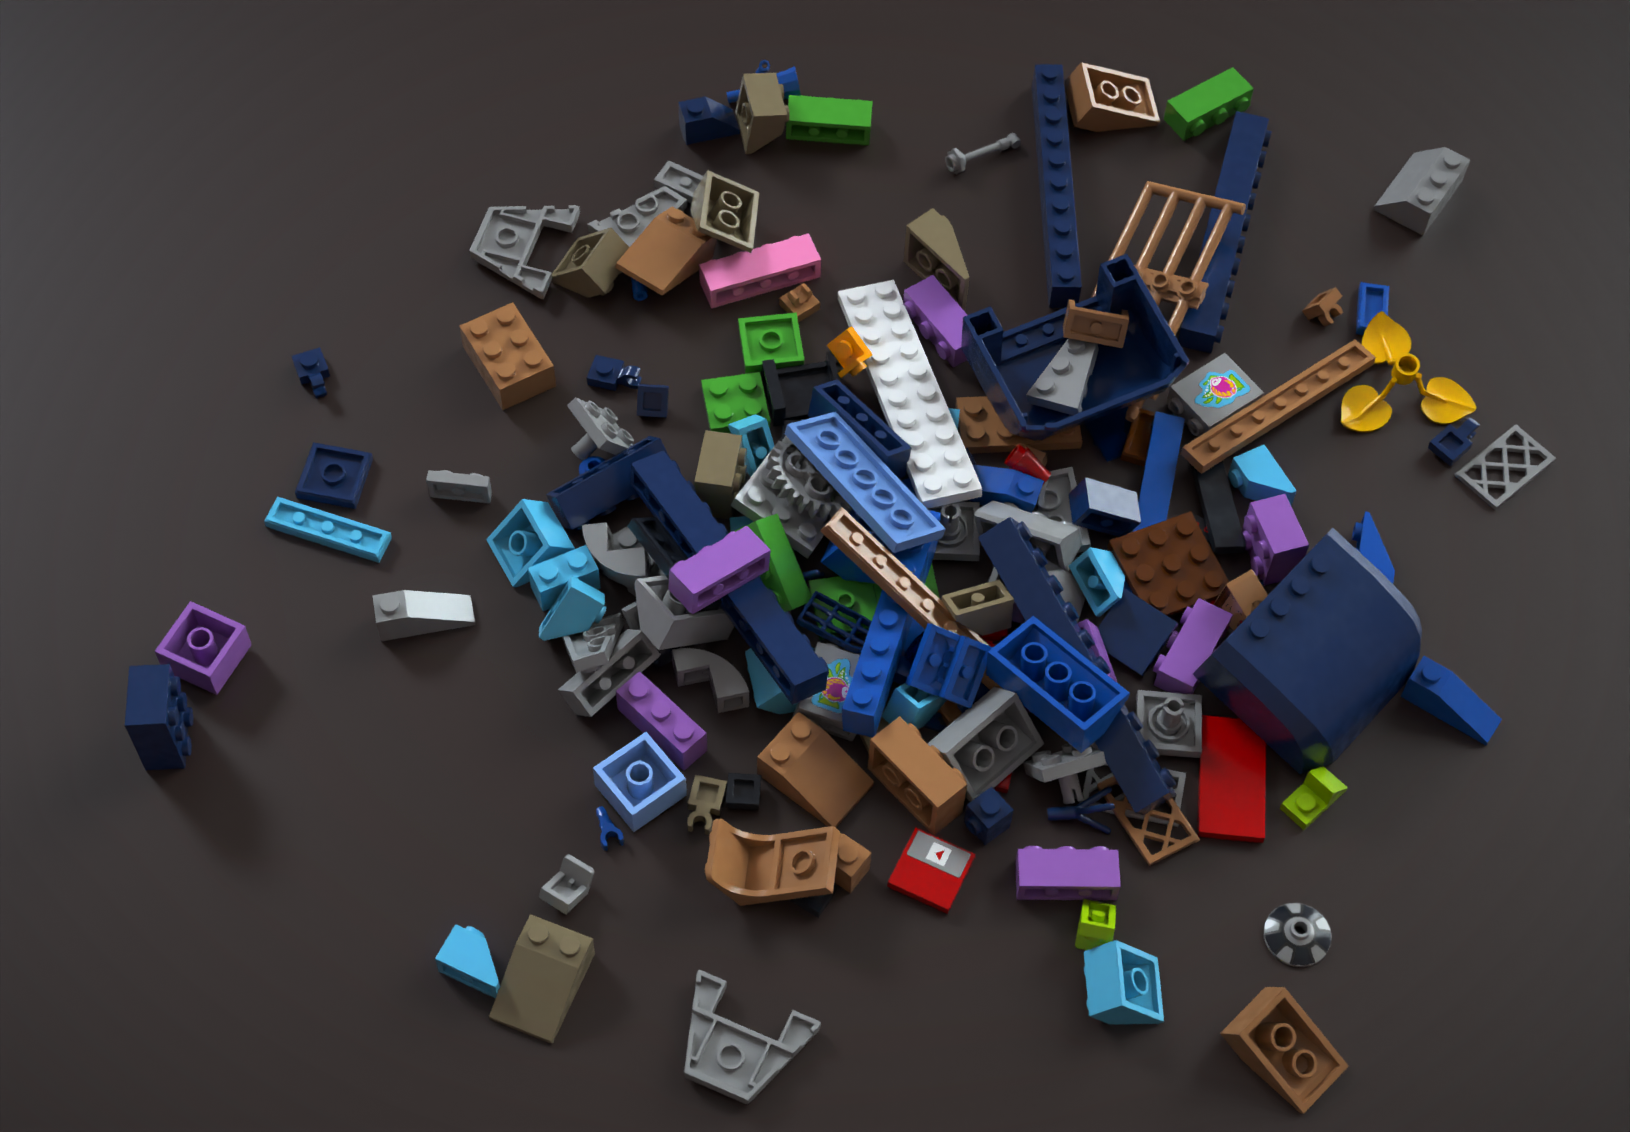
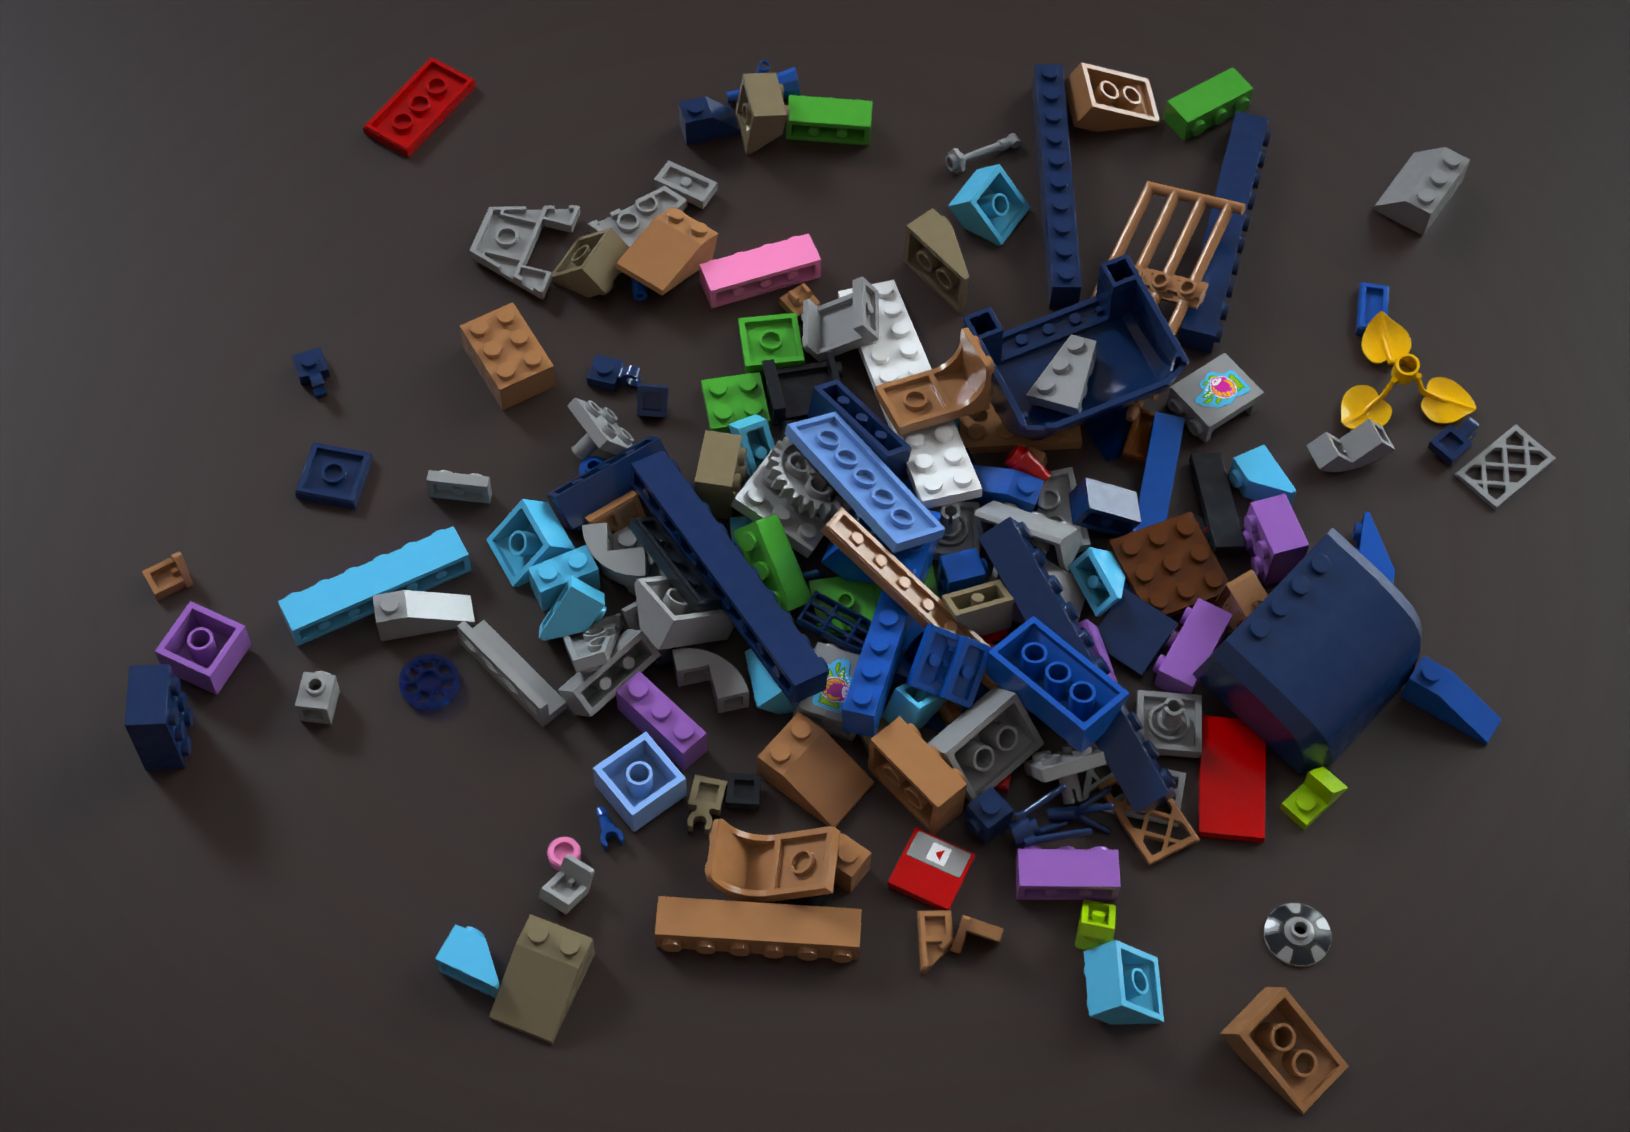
(168, 576): none -> medium nougat tile
(317, 697): none -> light grey brick
(328, 529): medium azure tile -> none
(349, 595): none -> medium azure brick
(419, 107): none -> red tile
(429, 681): none -> clear blue wheel
(511, 671): none -> light grey fence
(560, 848): none -> bright pink tile
(618, 512): none -> medium nougat tile
(719, 569): medium lavender brick -> none
(725, 210): dark tan slope -> none
(735, 1057): light grey wing -> none
(758, 929): none -> medium nougat brick
(841, 322): none -> light grey panel
(850, 352): light orange bracket -> none
(934, 937): none -> medium nougat tile
(937, 317): medium lavender brick -> none
(943, 393): none -> medium nougat bracket
(961, 571): none -> blue brick
(978, 928): none -> medium nougat tile
(989, 204): none -> medium azure slope
(1027, 832): none -> dark blue plant
(1095, 325): medium nougat panel -> none
(1277, 406): medium nougat plate -> none
(1322, 305): medium nougat tile -> none
(1355, 449): none -> light grey brick

